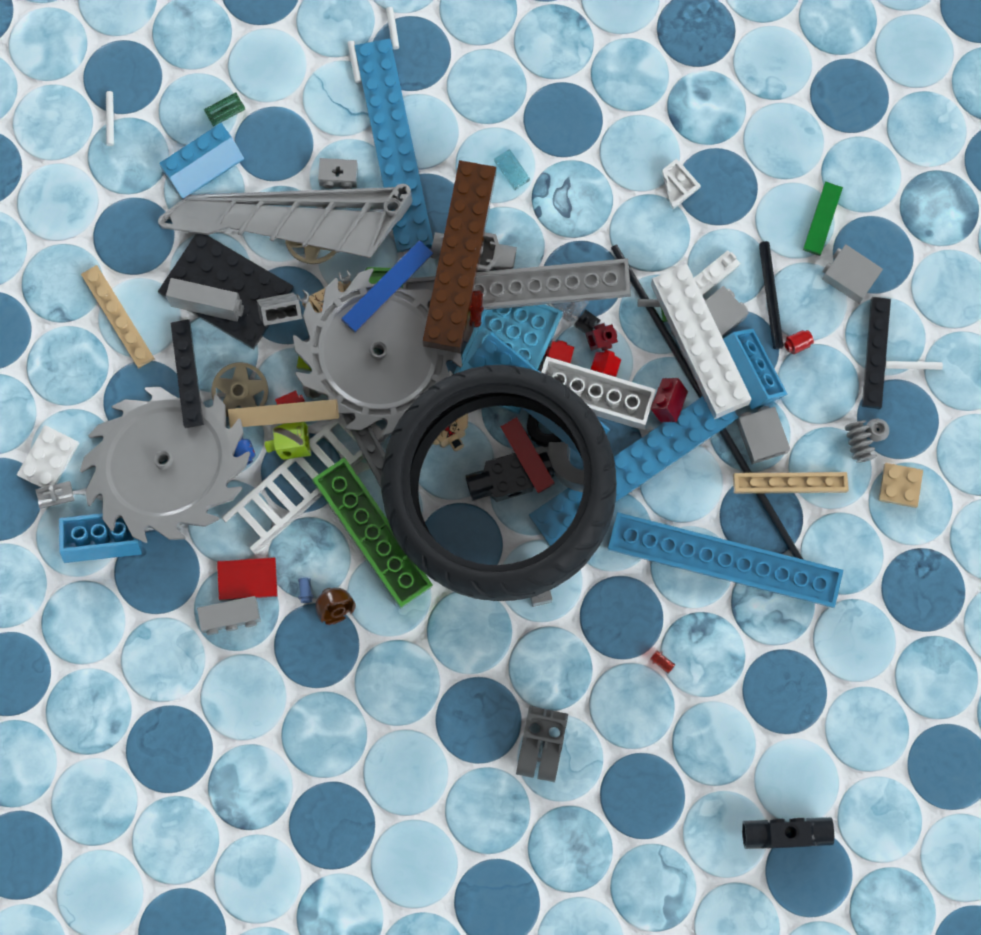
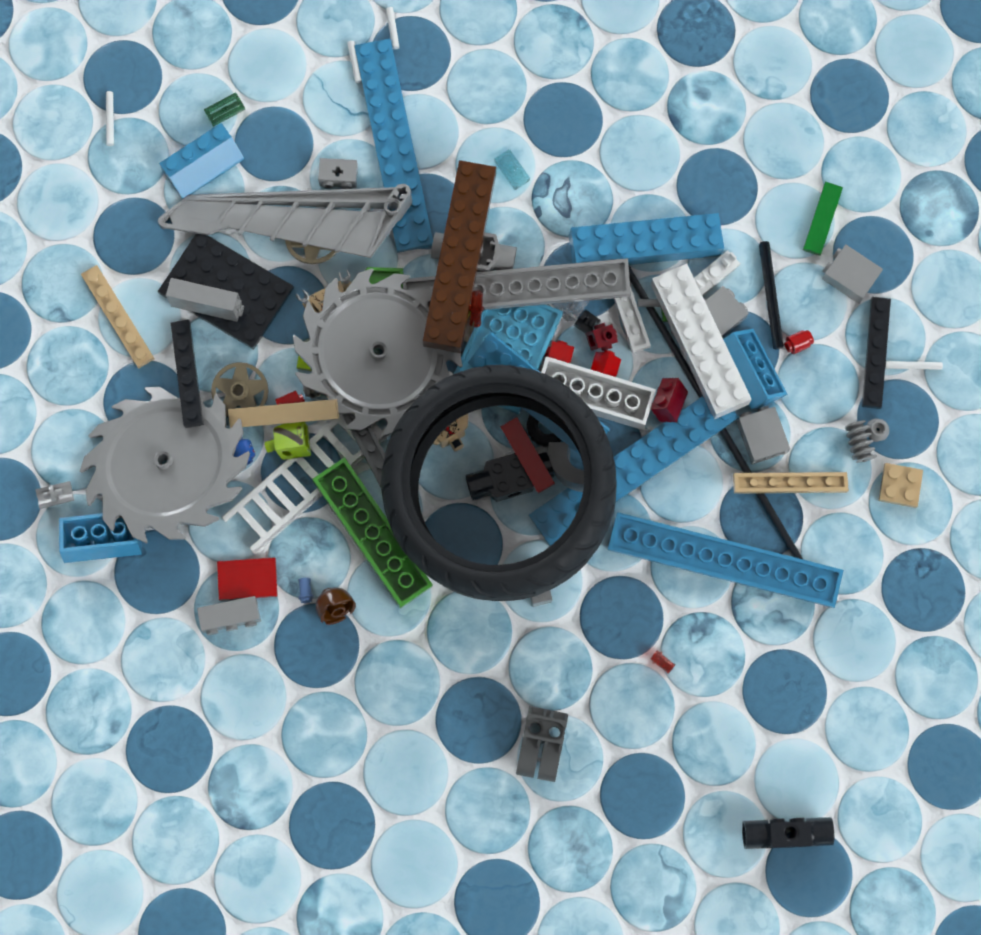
(48, 458): white plate -> none
(279, 309): light grey brick -> none
(387, 286): blue tile -> none
(632, 323): none -> white plate
(649, 240): none -> dark azure brick
(678, 183): white wing -> none

